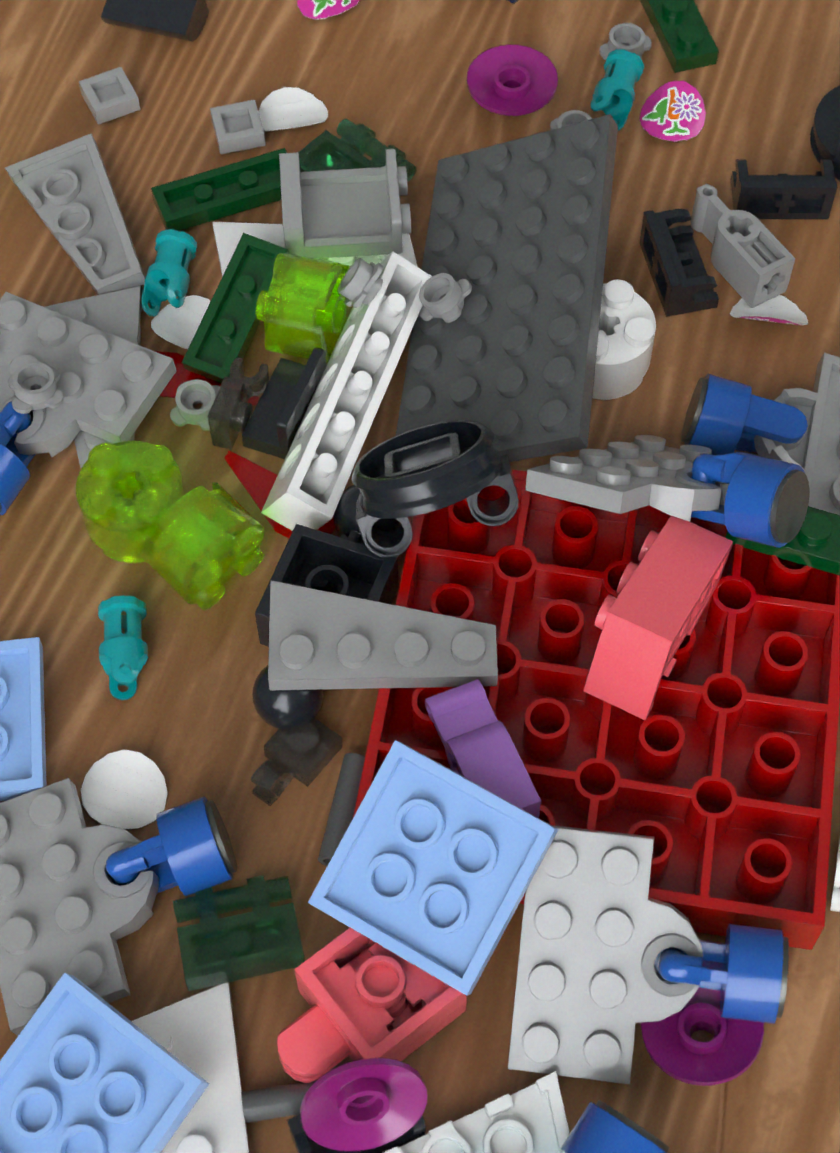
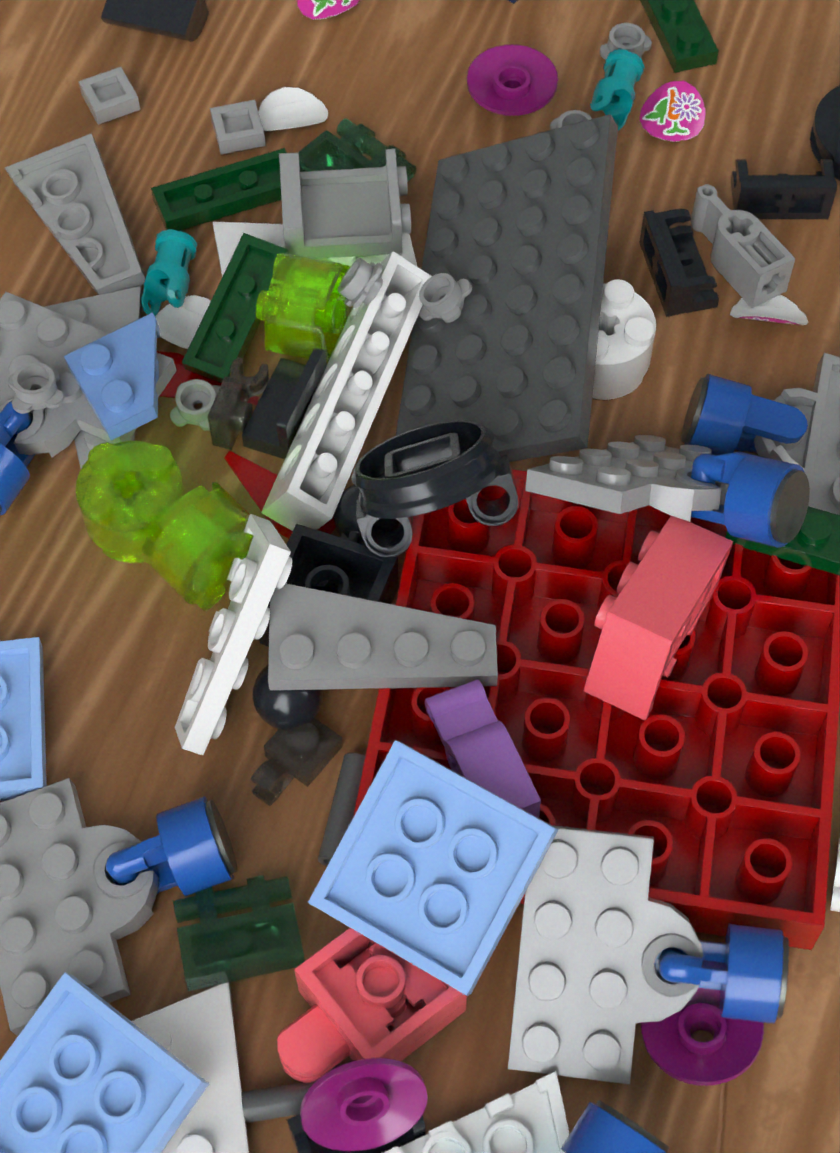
(120, 376): none -> medium blue wing
(123, 653): teal piece -> none
(124, 790): white sticker -> none
(232, 633): none -> white wing

